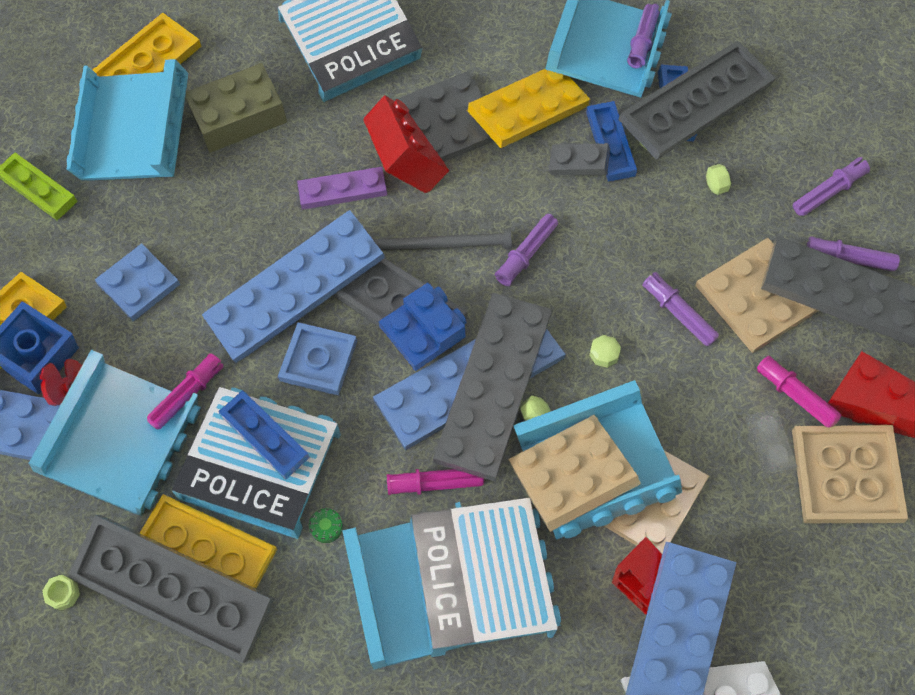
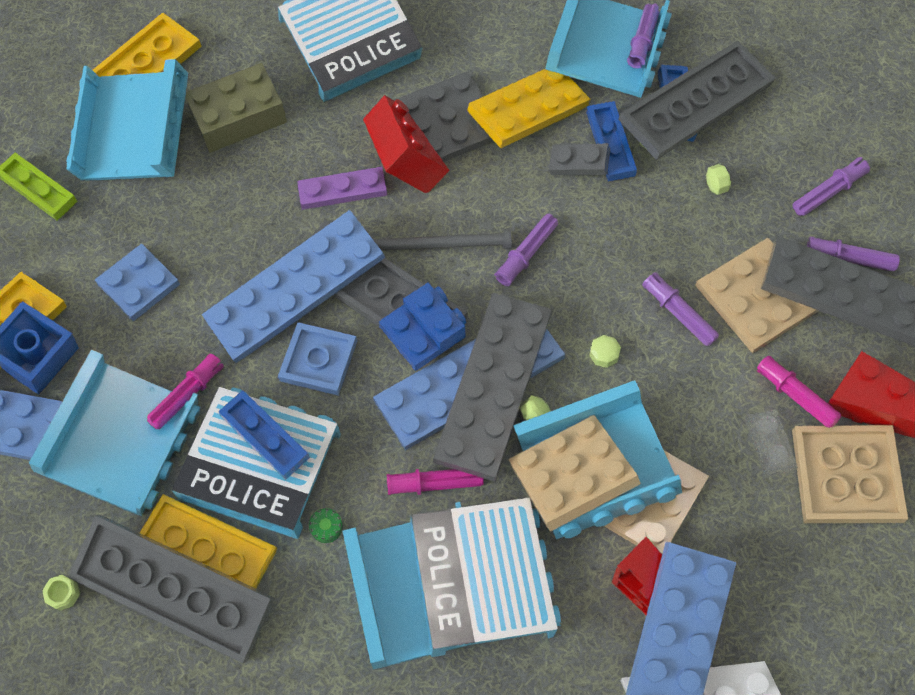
(53, 385): red piece -> none

